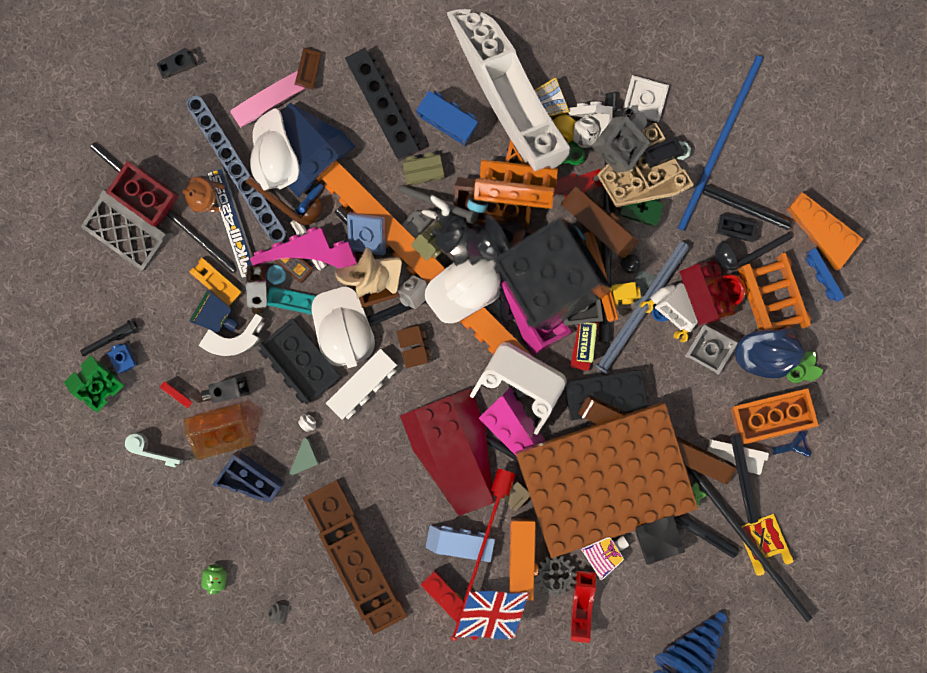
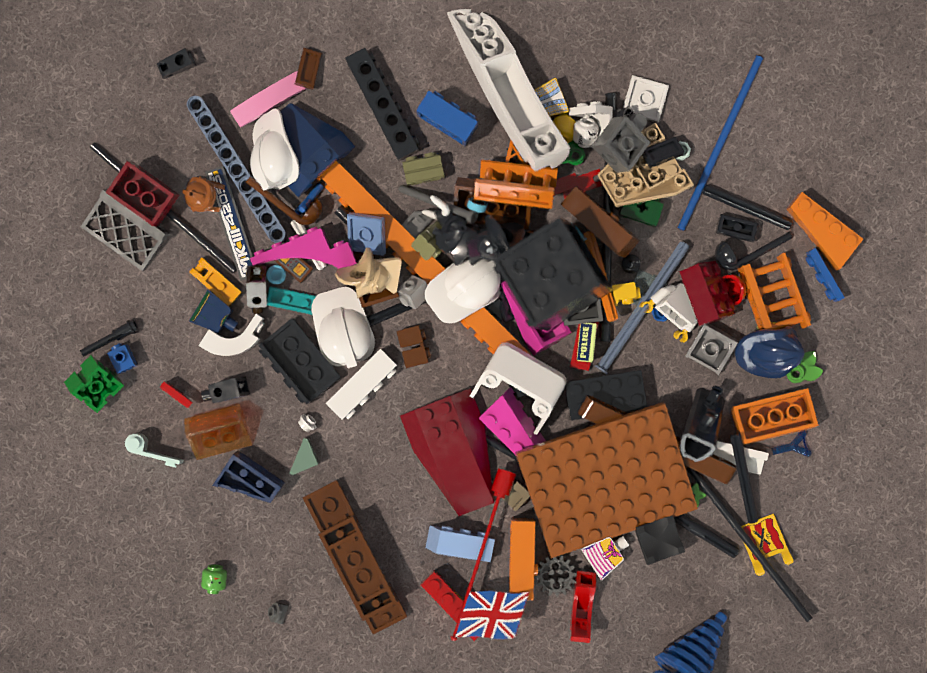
(703, 424): none -> black piece

